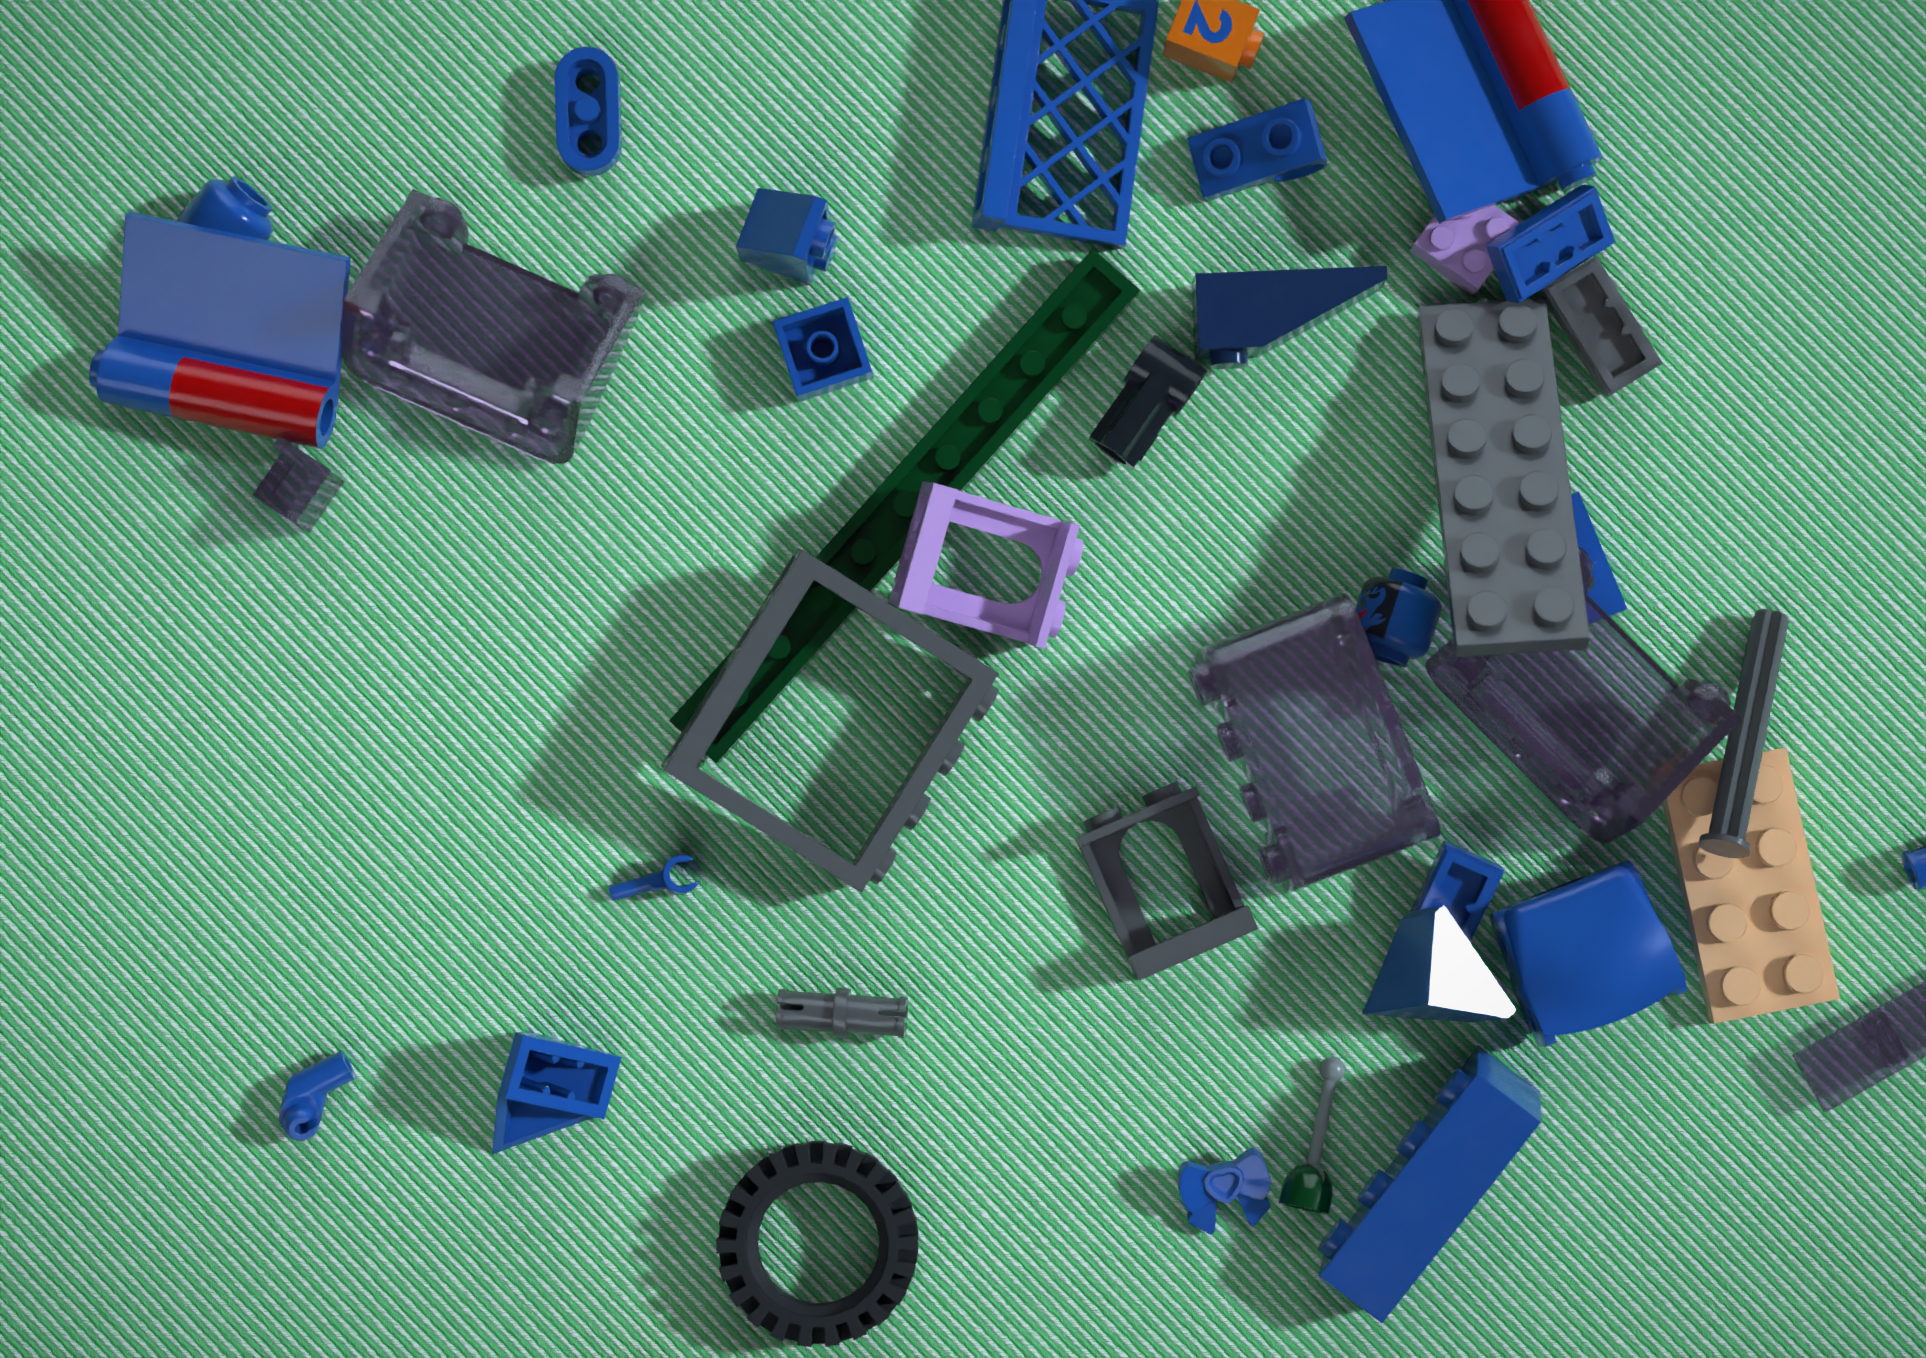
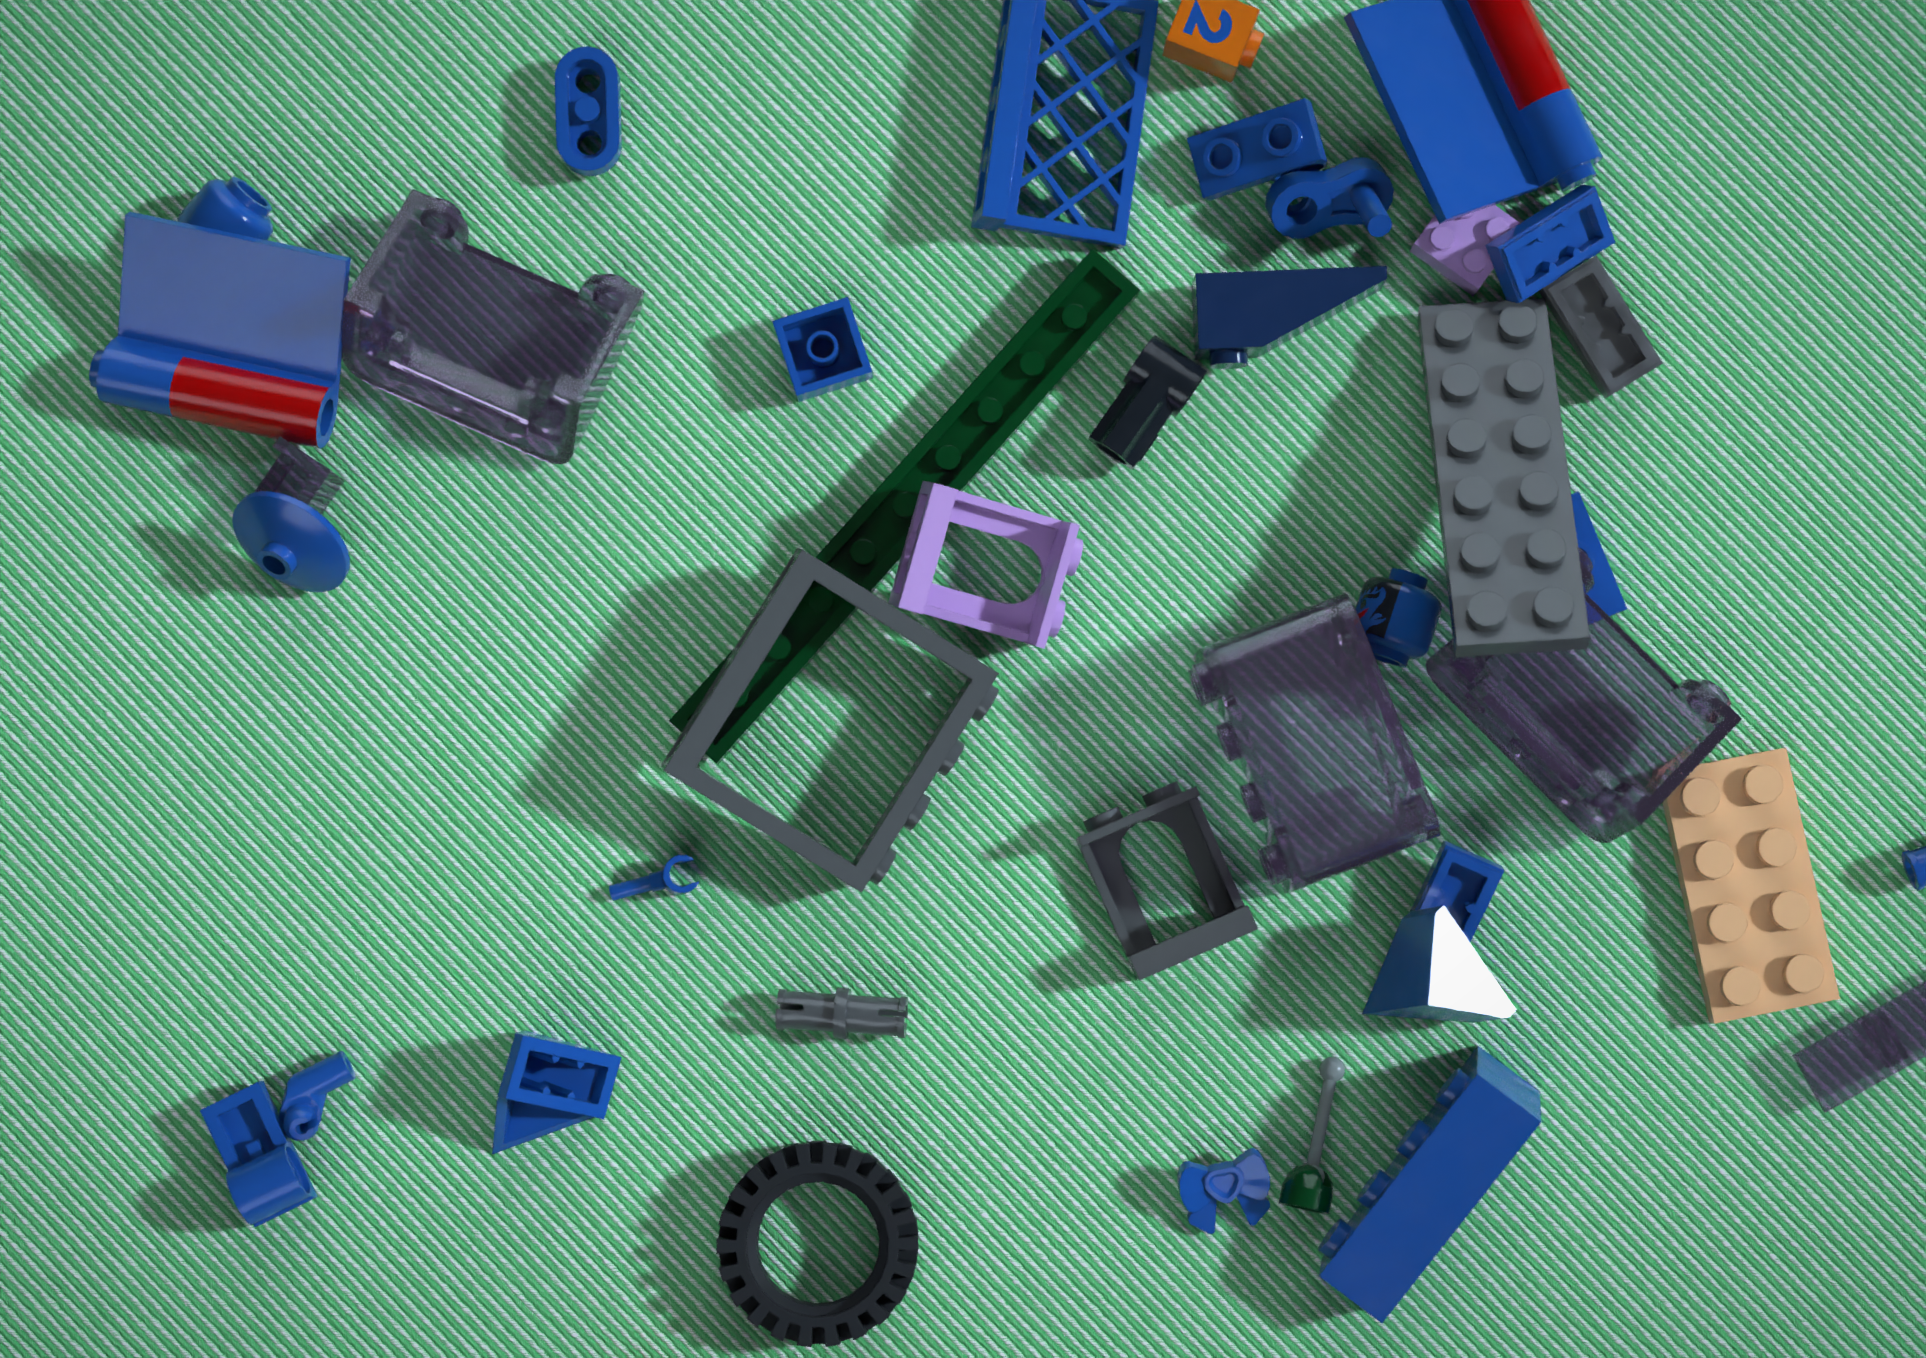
(259, 1156): none -> blue plate
(291, 541): none -> blue dish
(788, 234): blue slope -> none
(1342, 195): none -> blue piece
(1586, 953): blue piece -> none
(1747, 738): dark grey axle -> none

